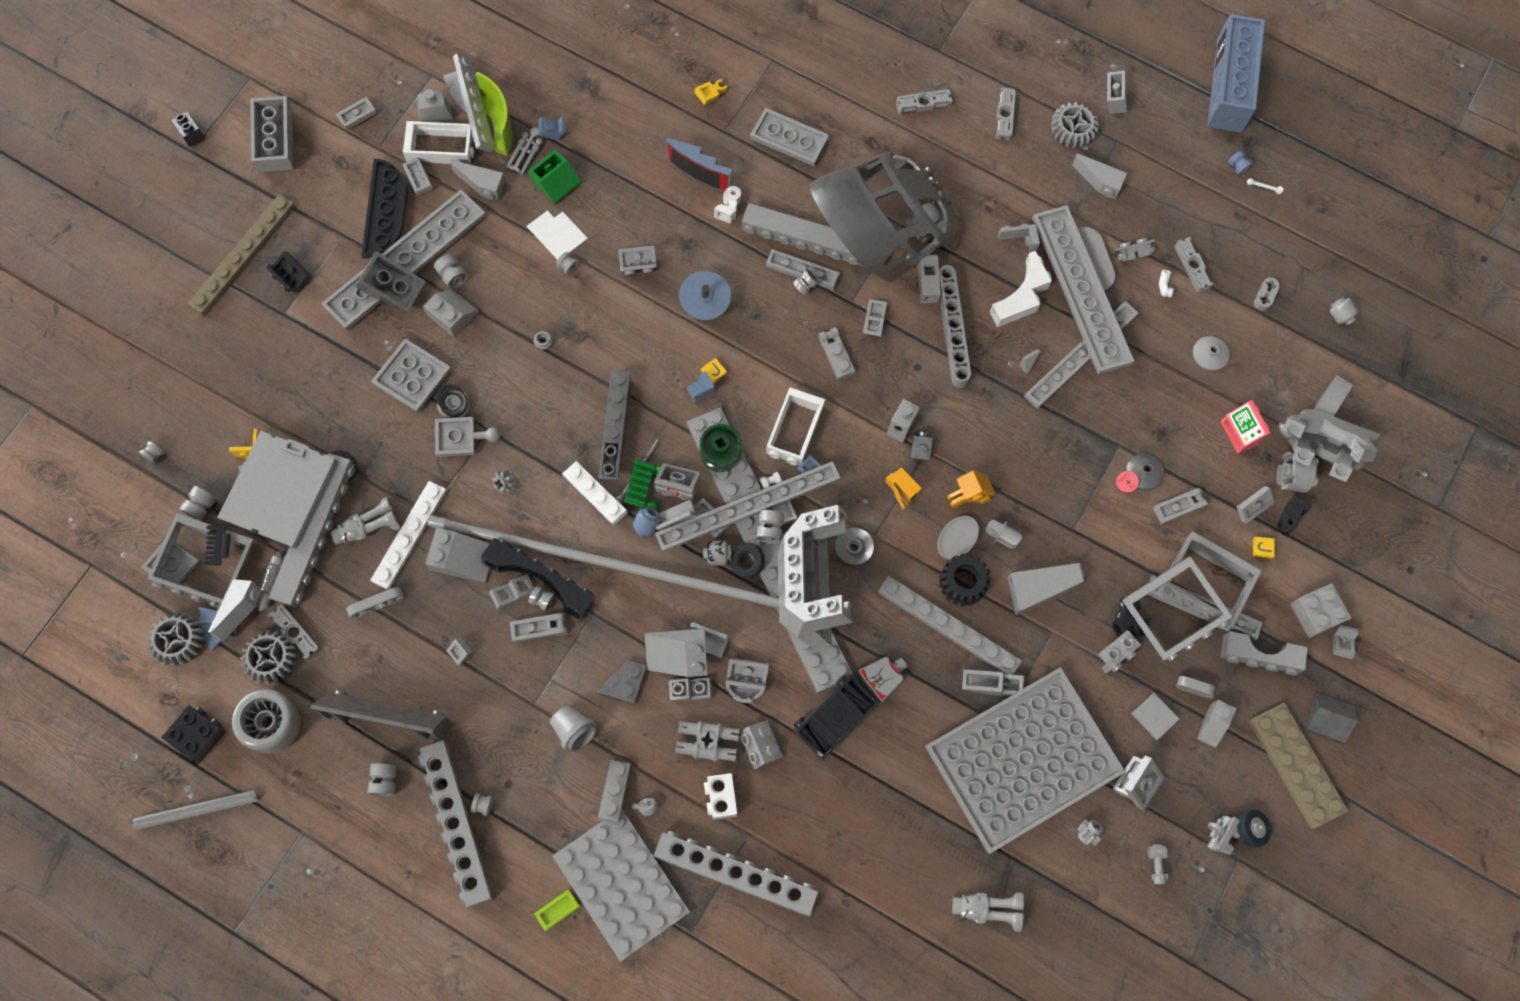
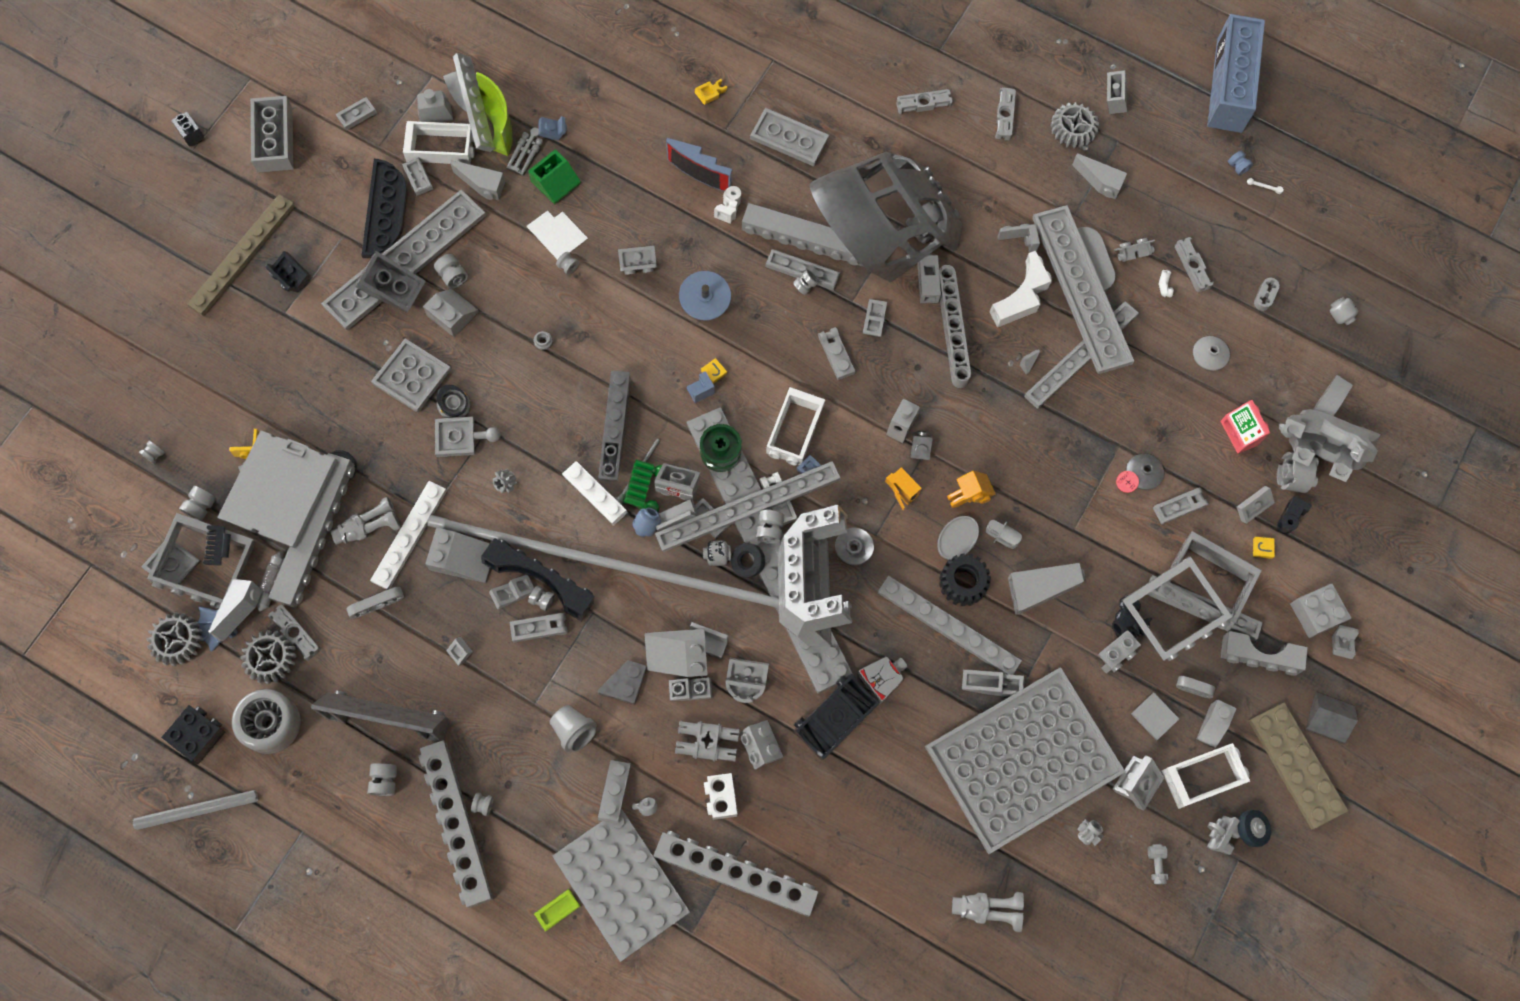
(1177, 787): none -> white window

